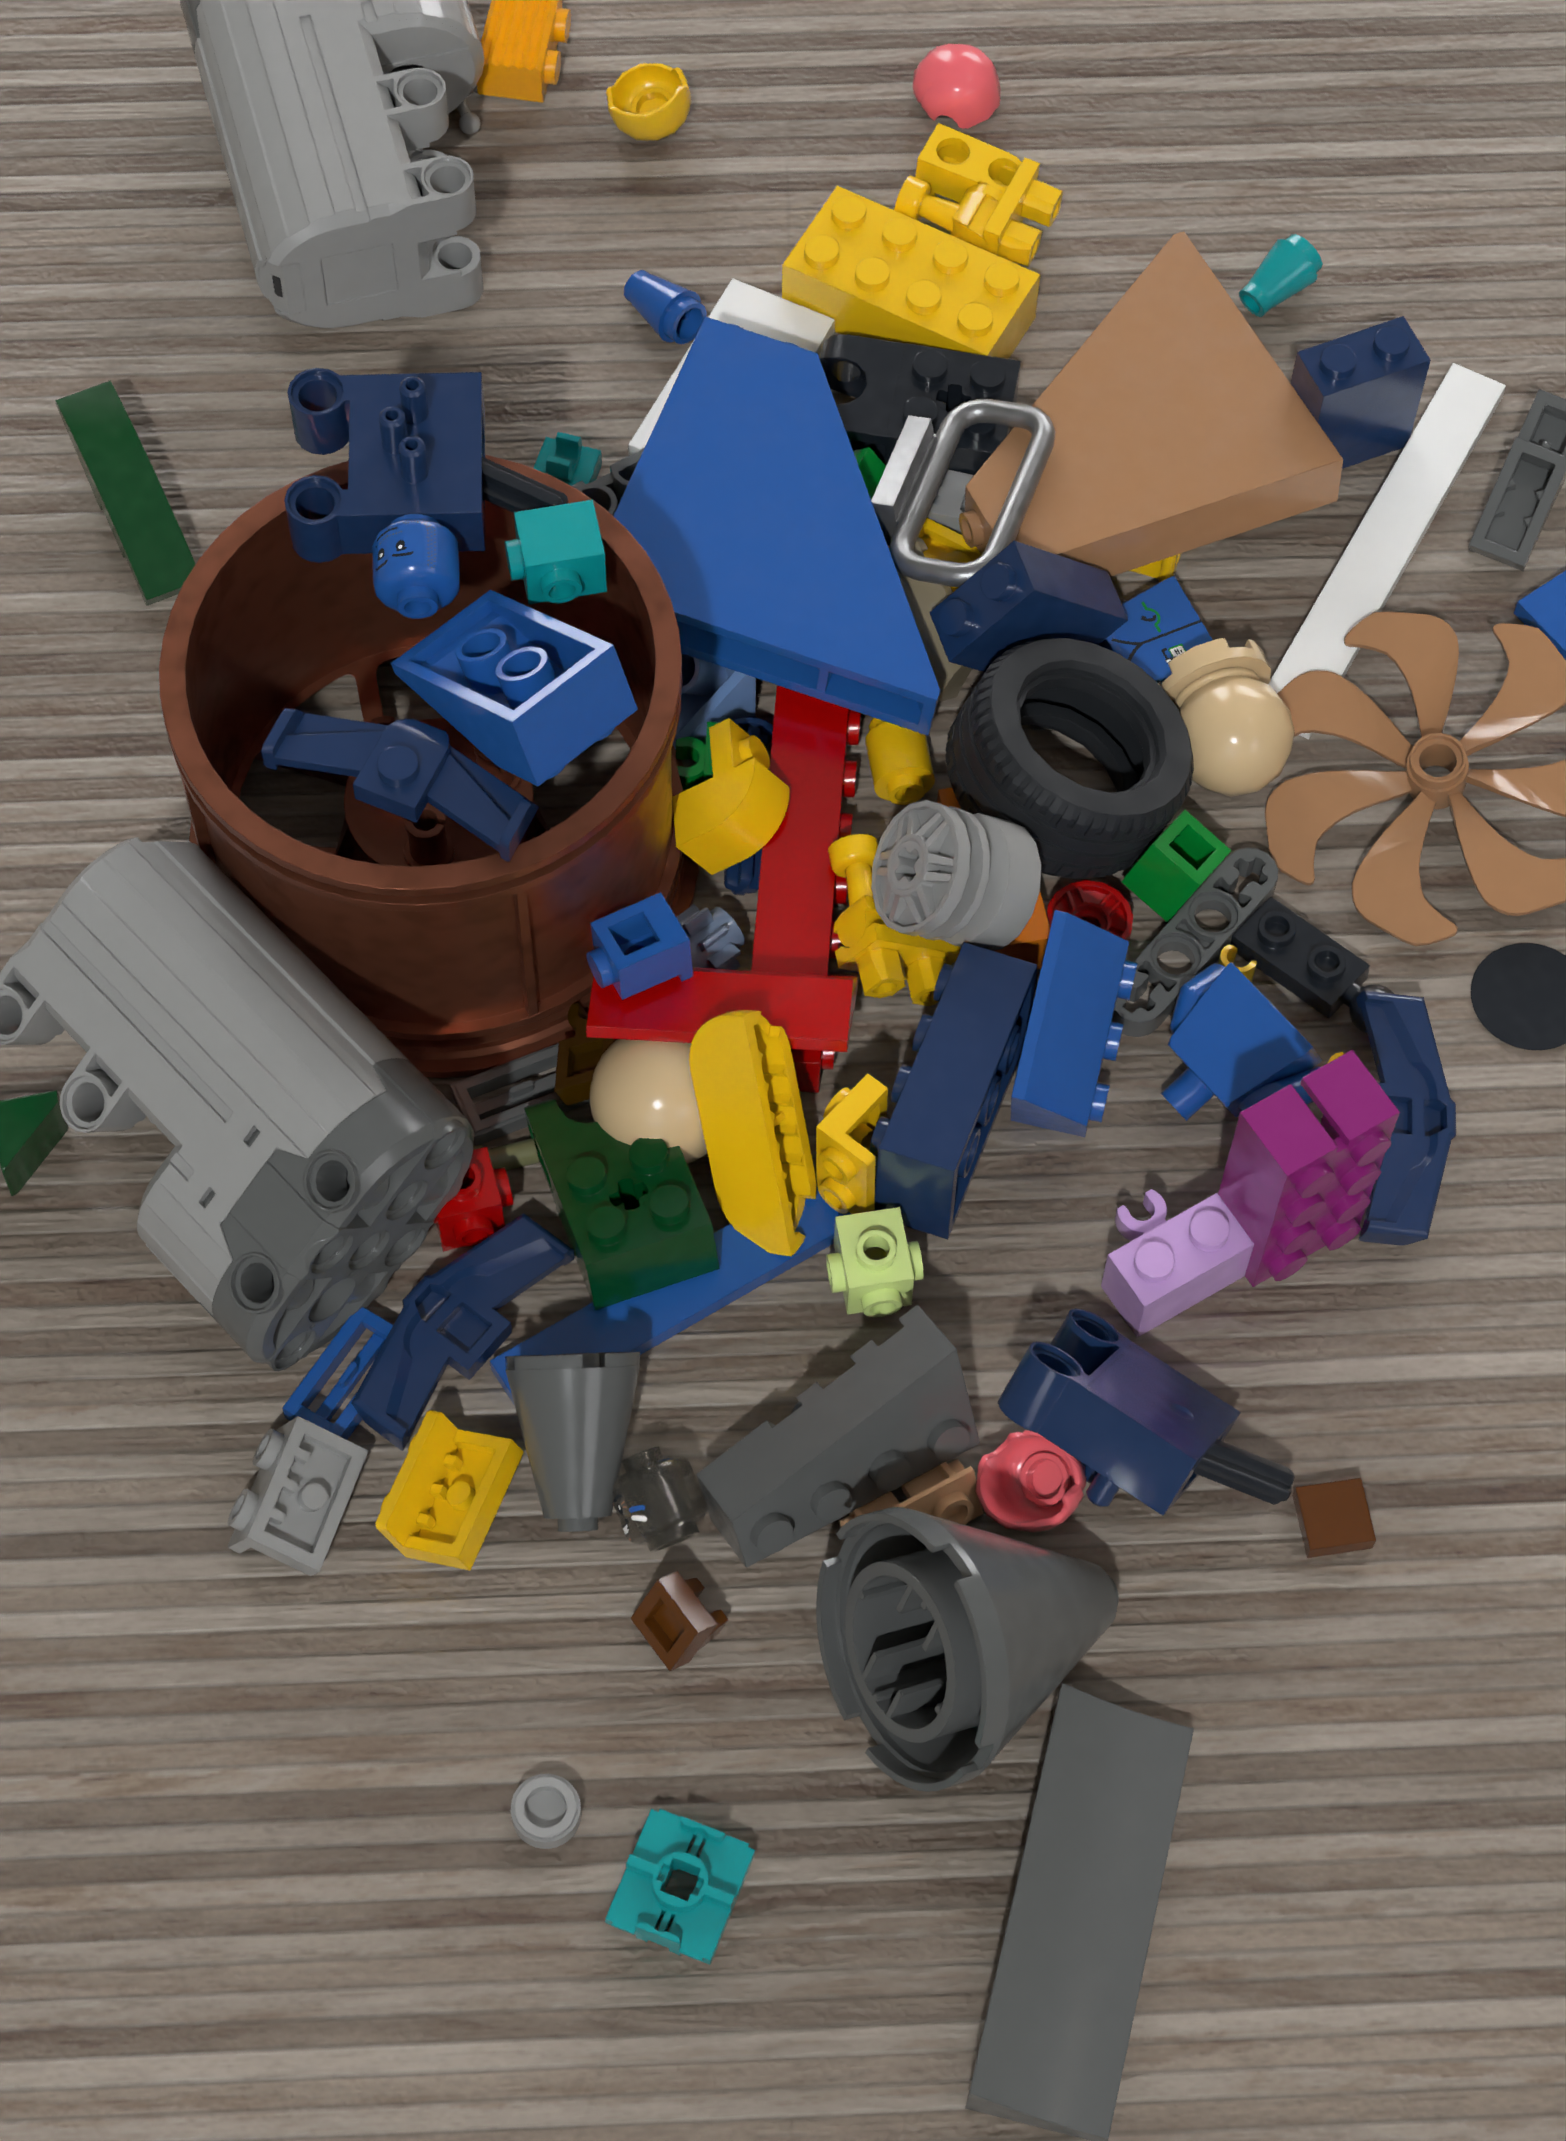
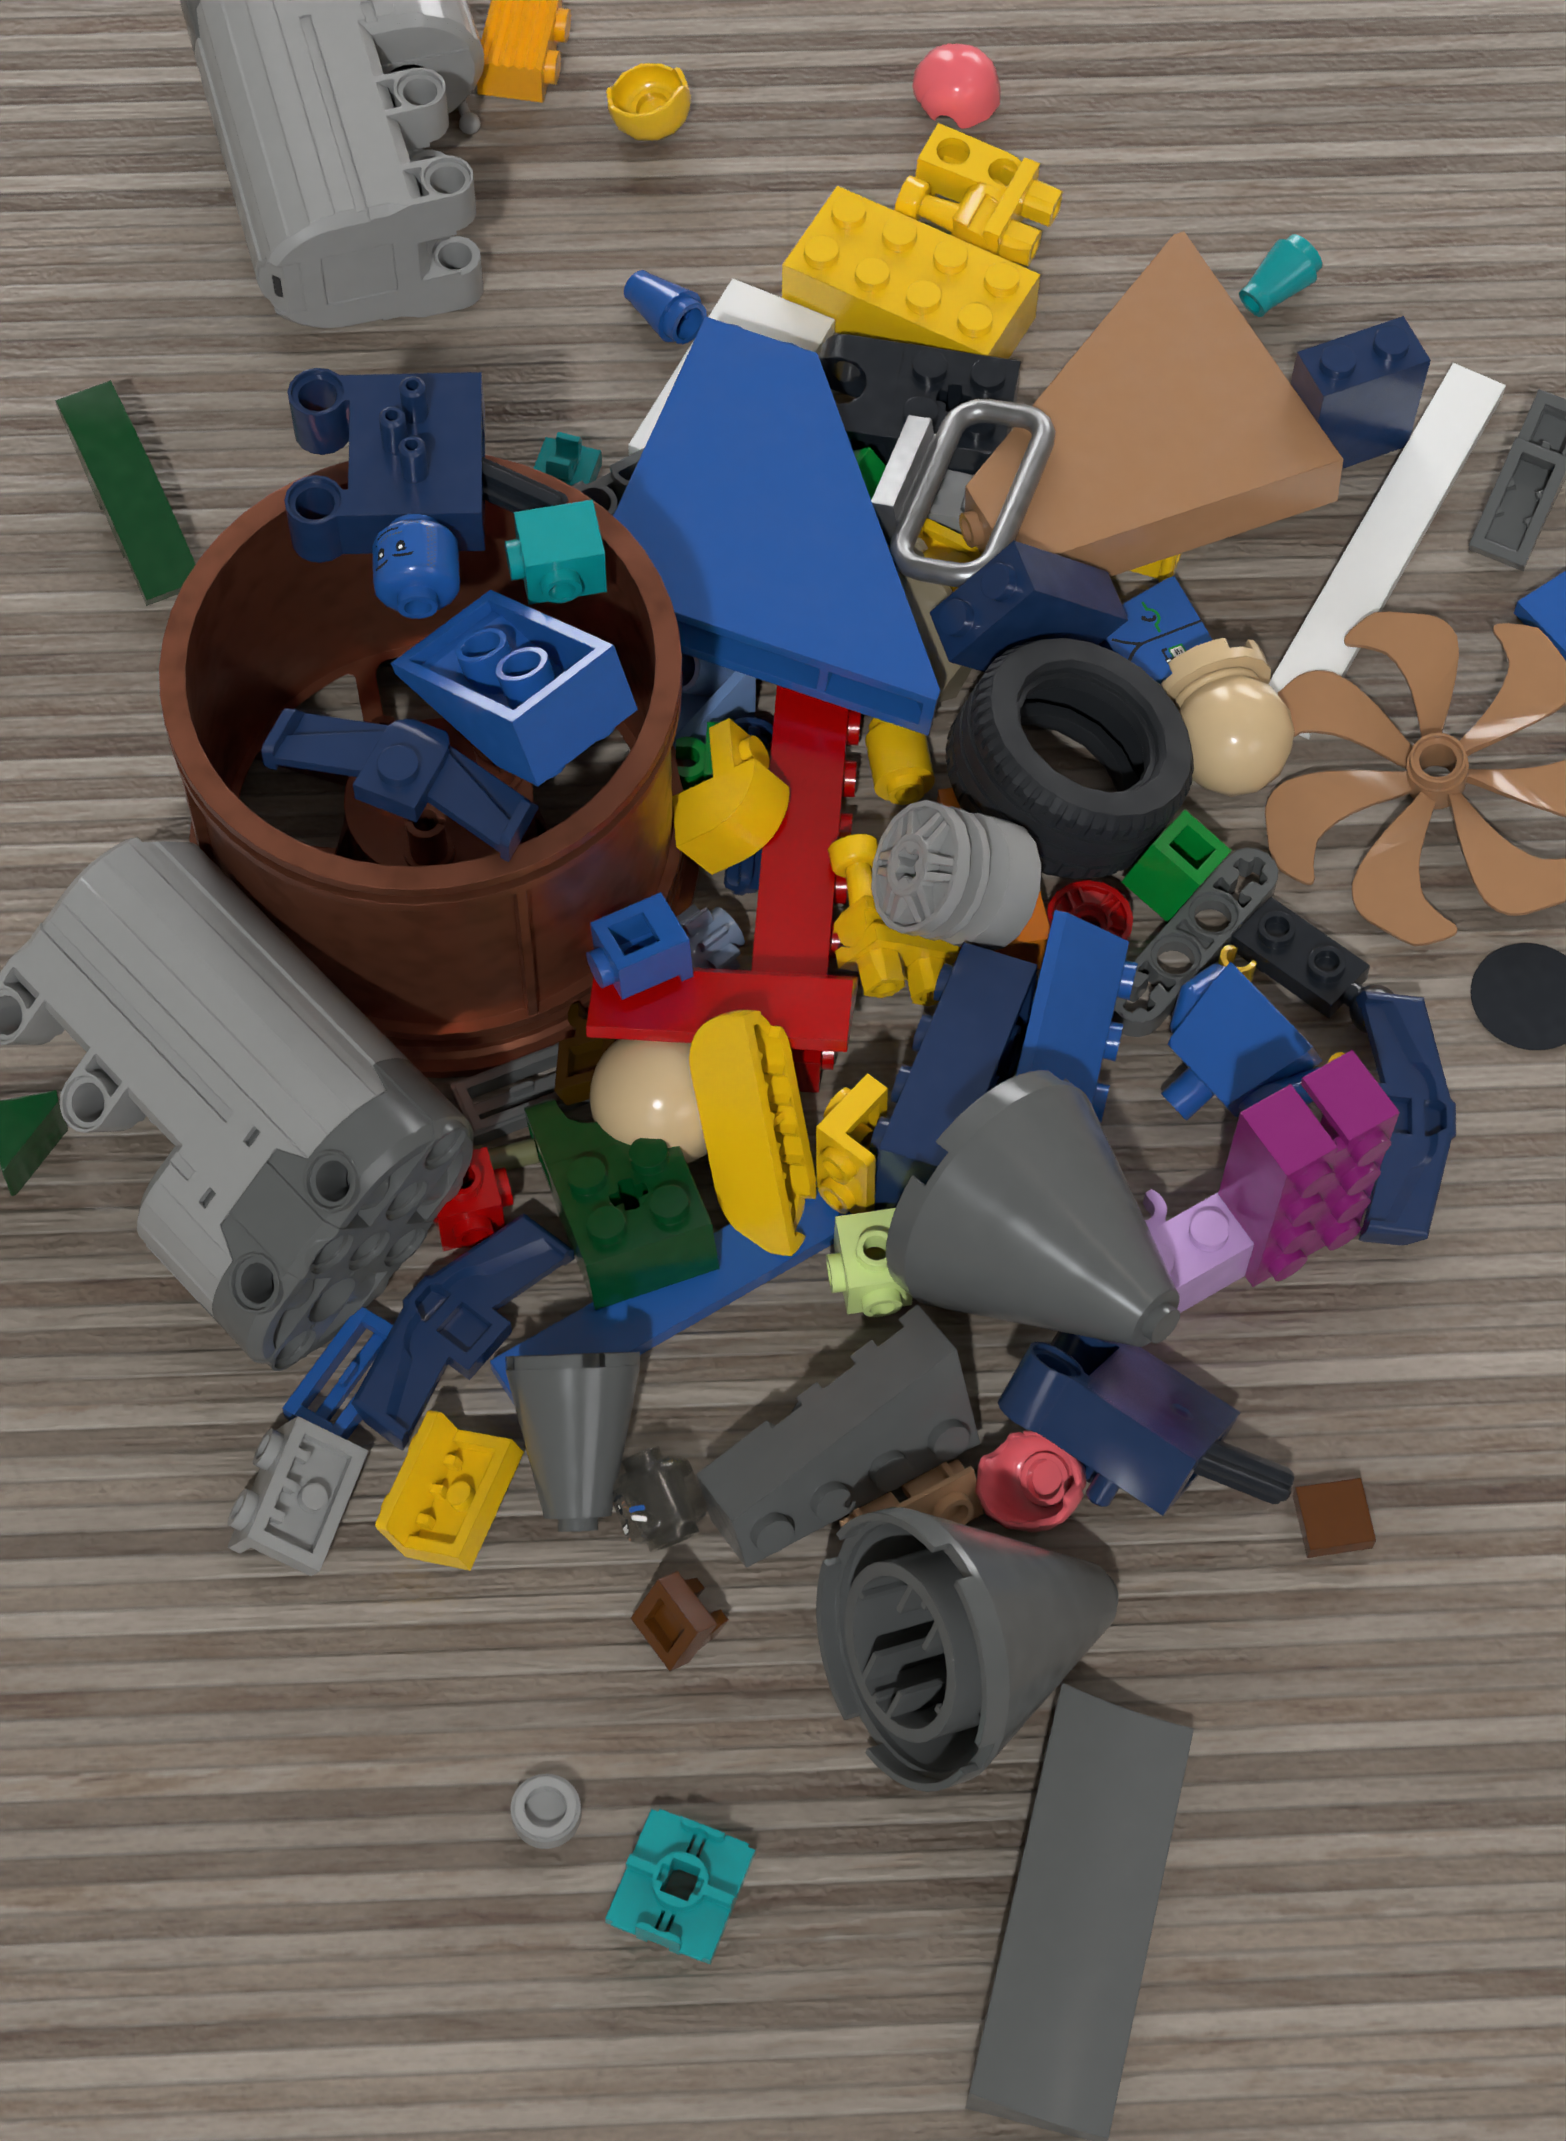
(1033, 1222): none -> dark grey cone

